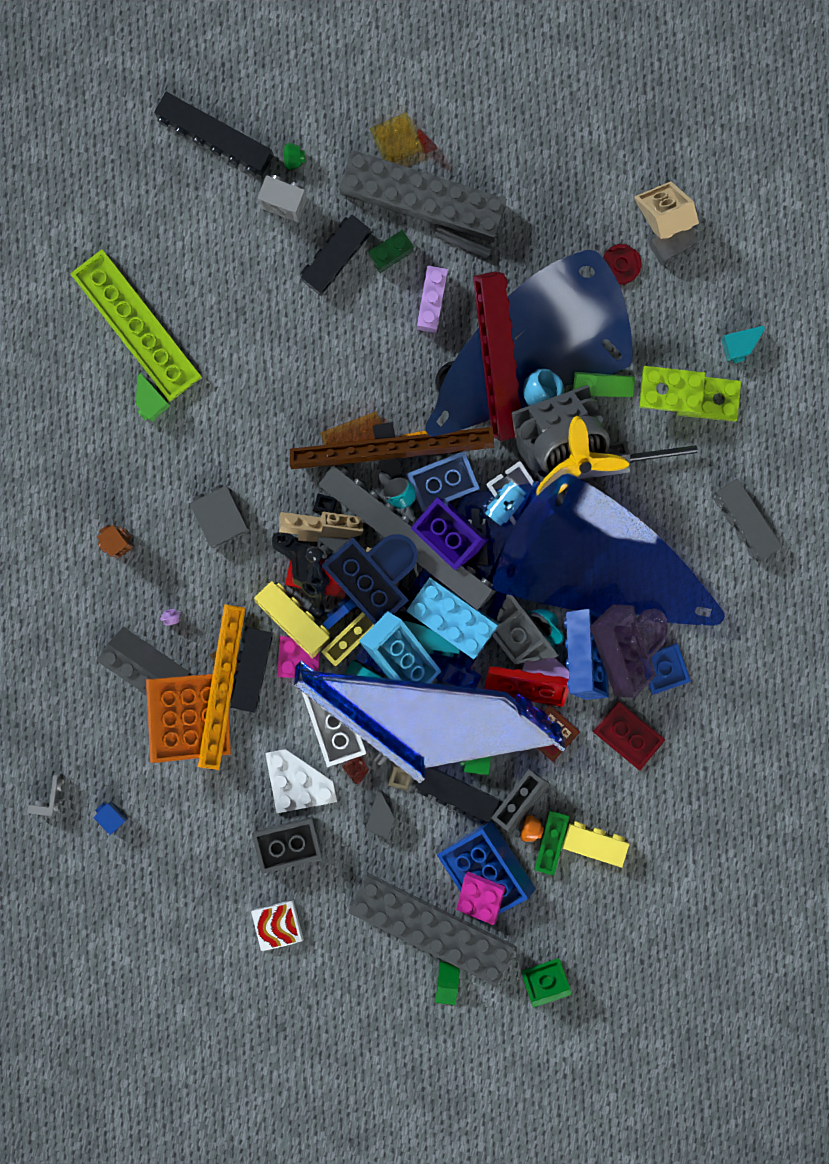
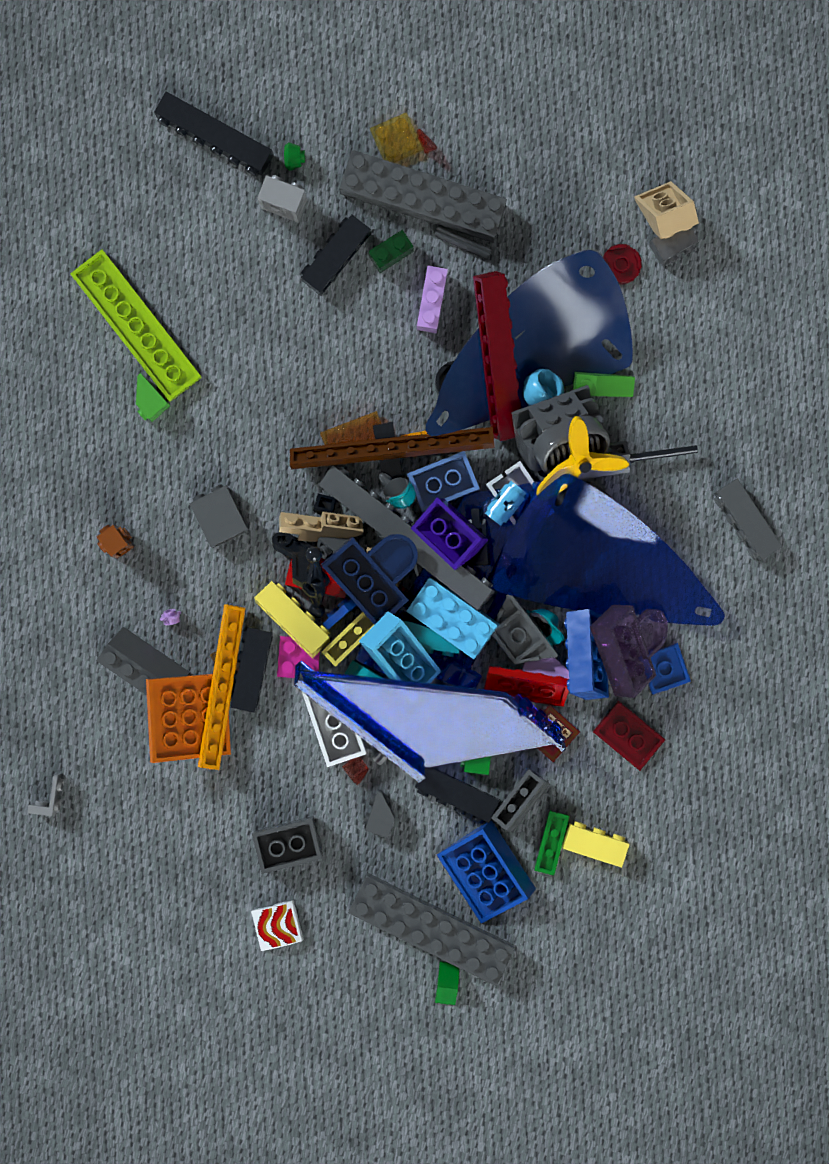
(109, 817): blue brick -> none
(297, 783): white plate -> none
(399, 778): dark tan tile -> none
(480, 898): dark pink plate -> none
(531, 829): orange cone -> none
(546, 982): green bracket -> none
(689, 393): lime bracket -> none
(741, 343): teal slope -> none

